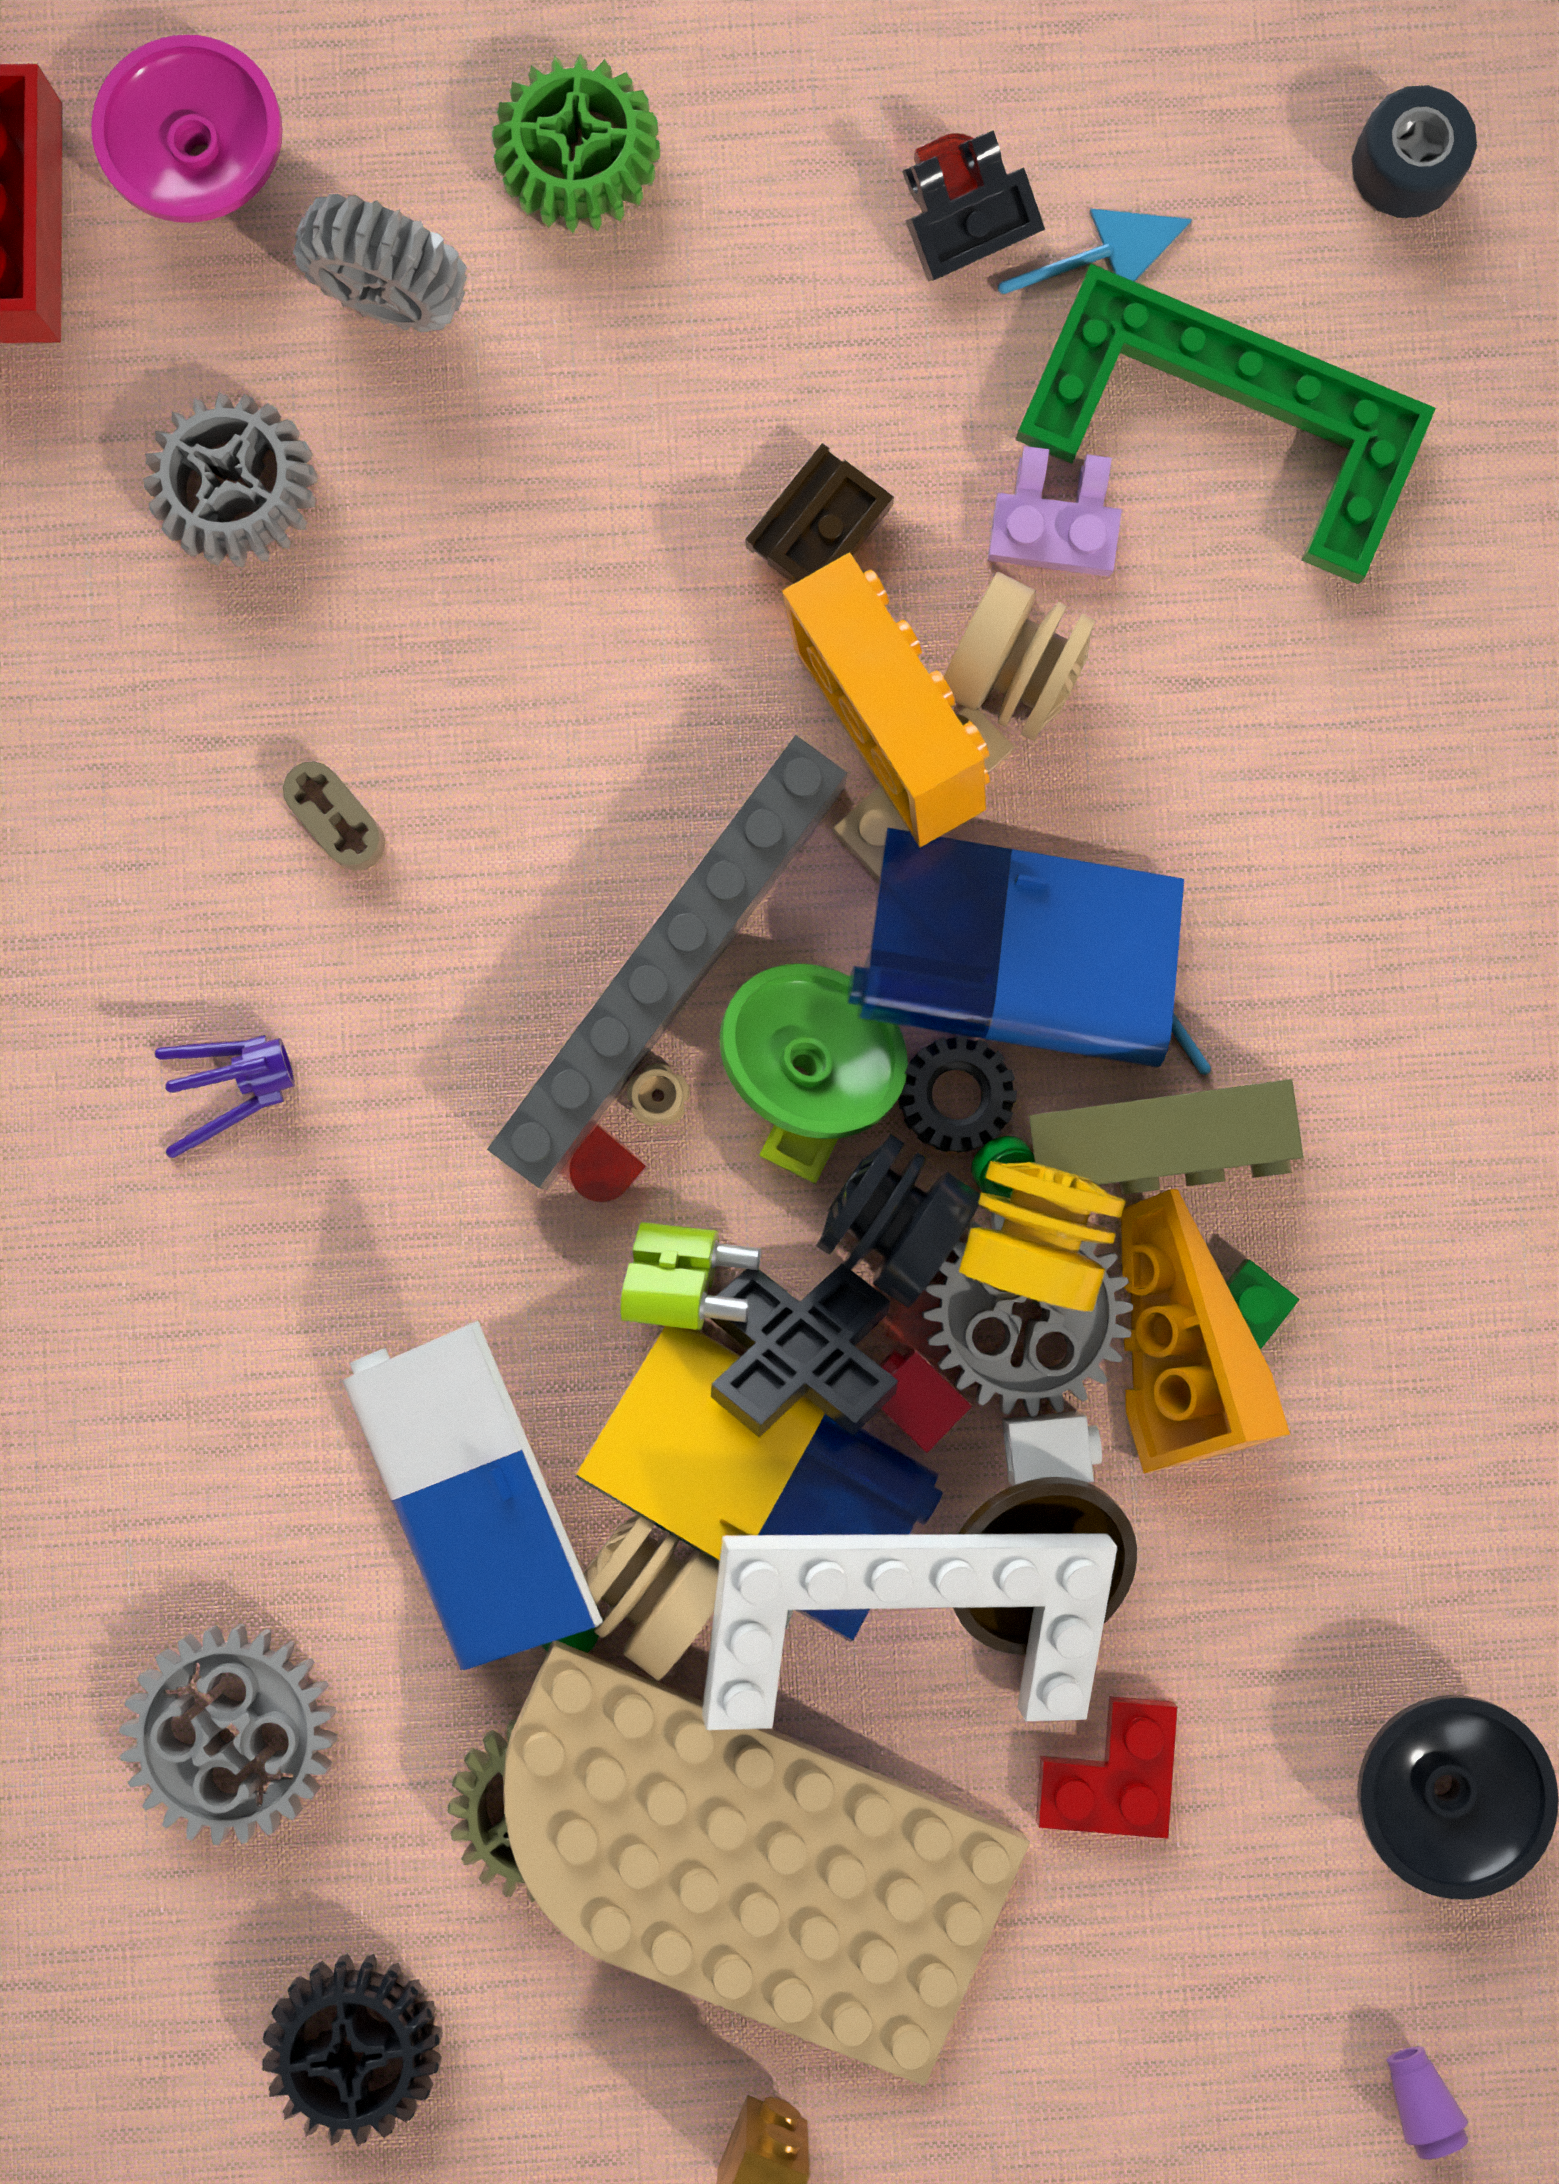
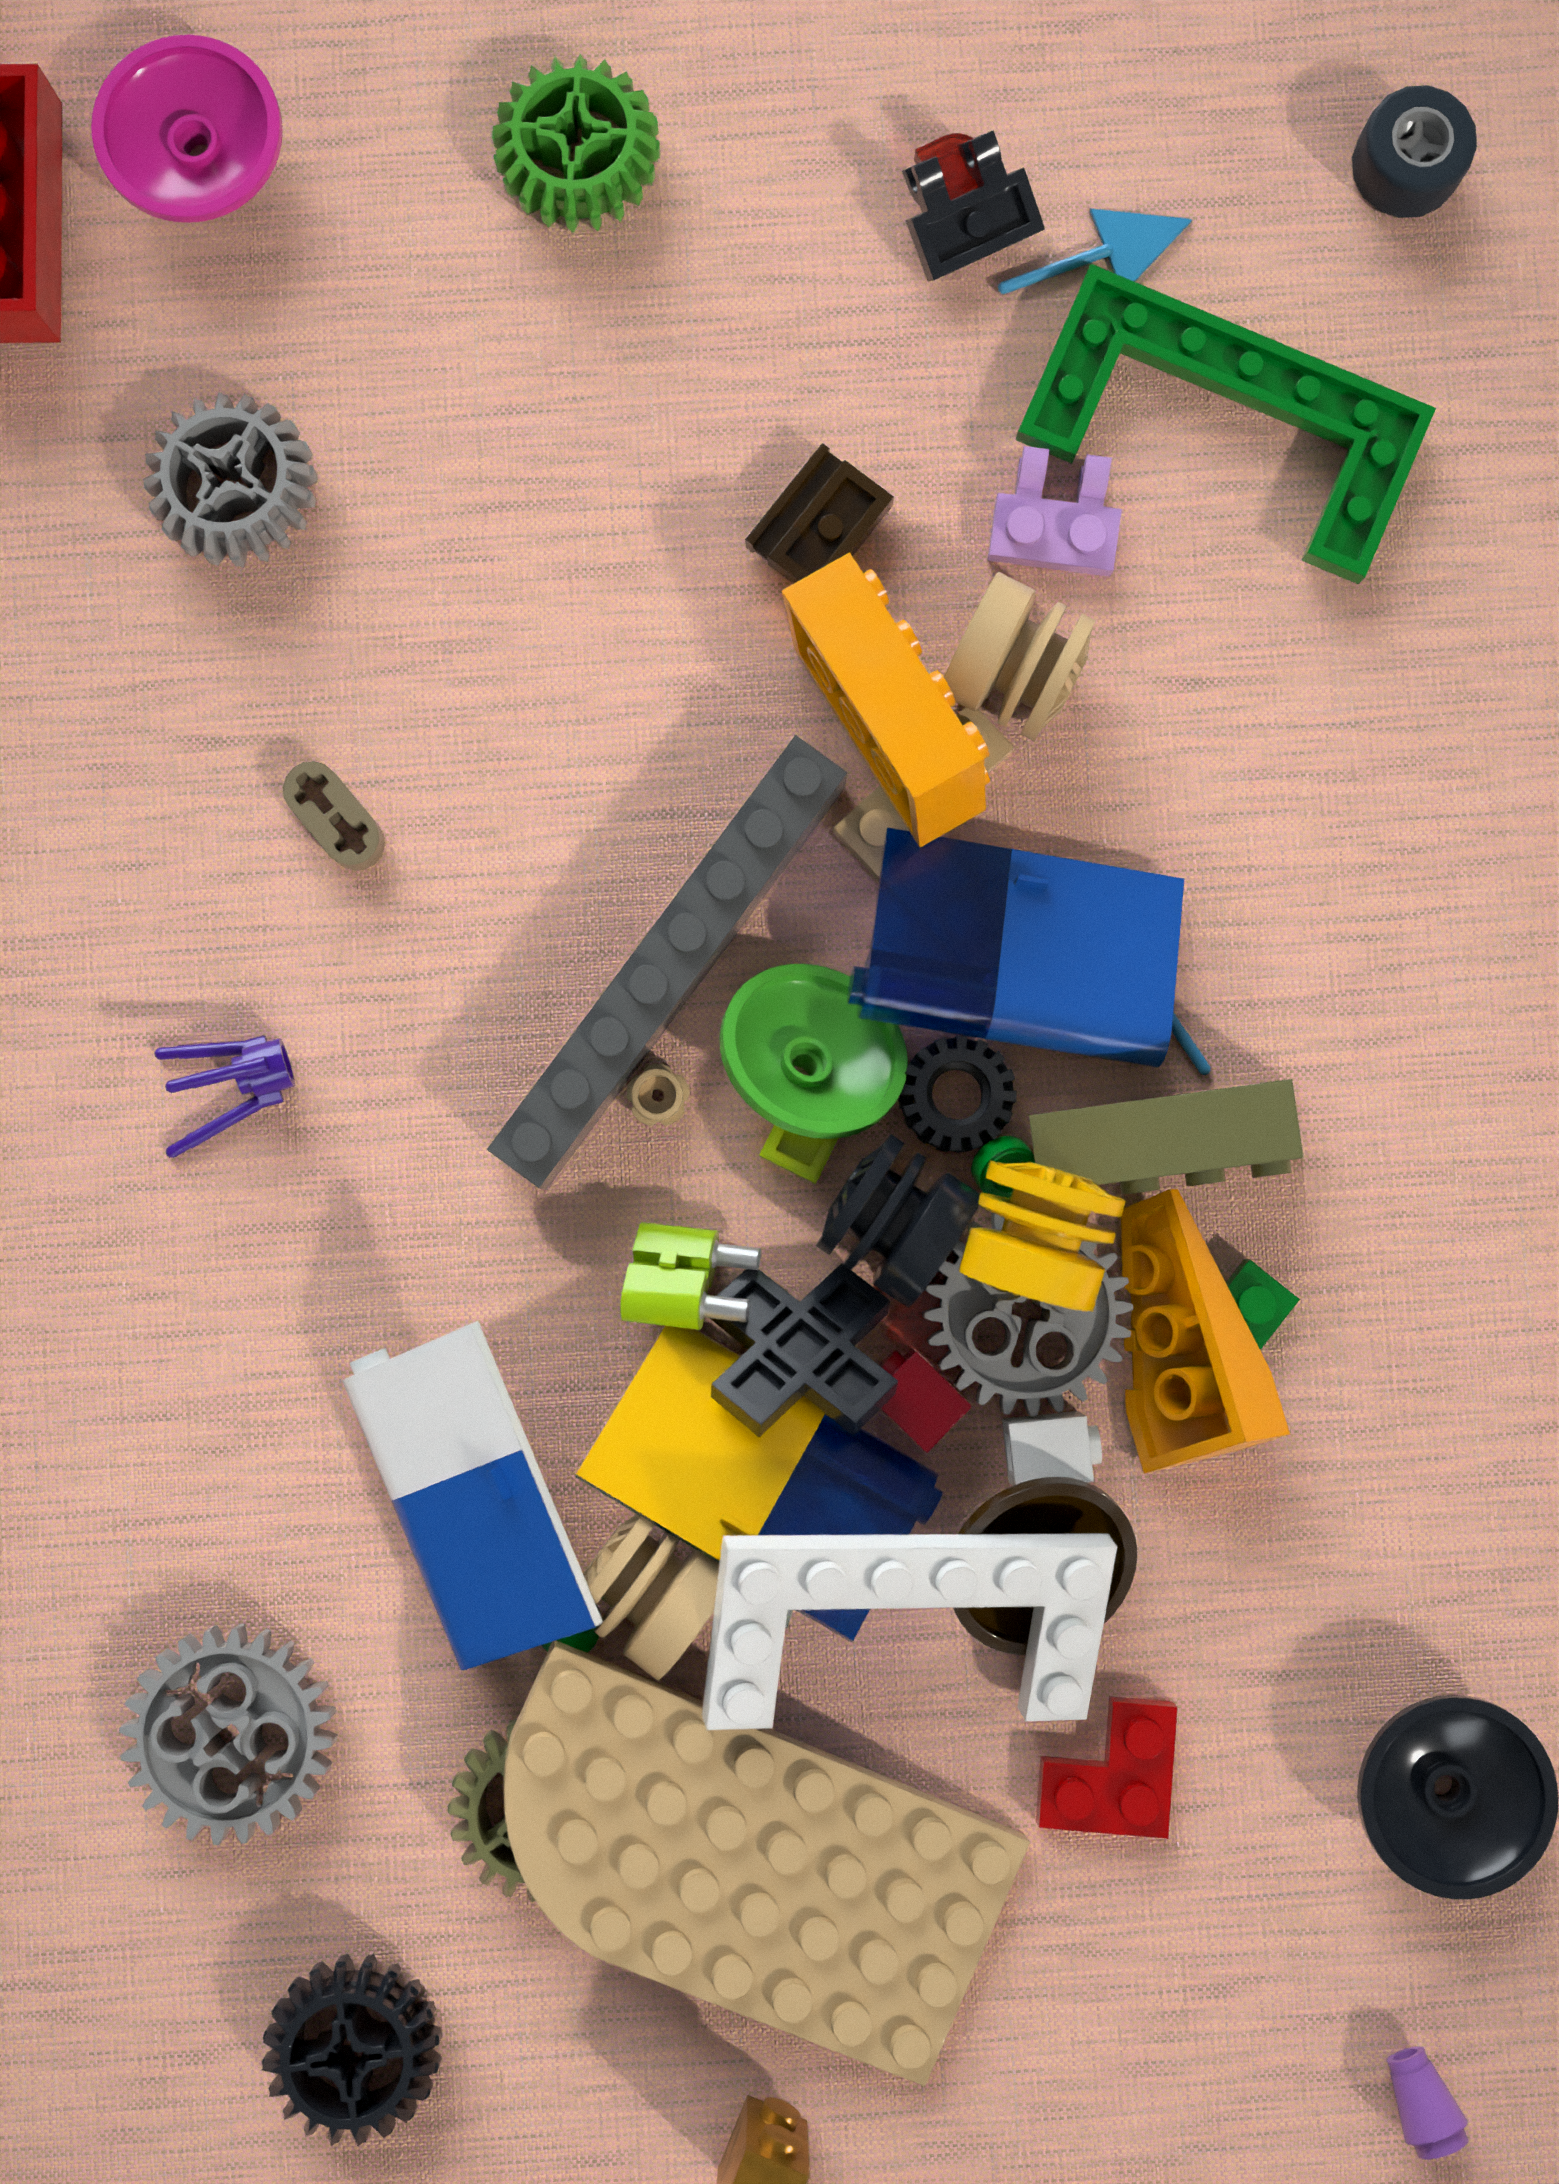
(380, 263): light grey gear -> none
(603, 1168): clear red tile -> none

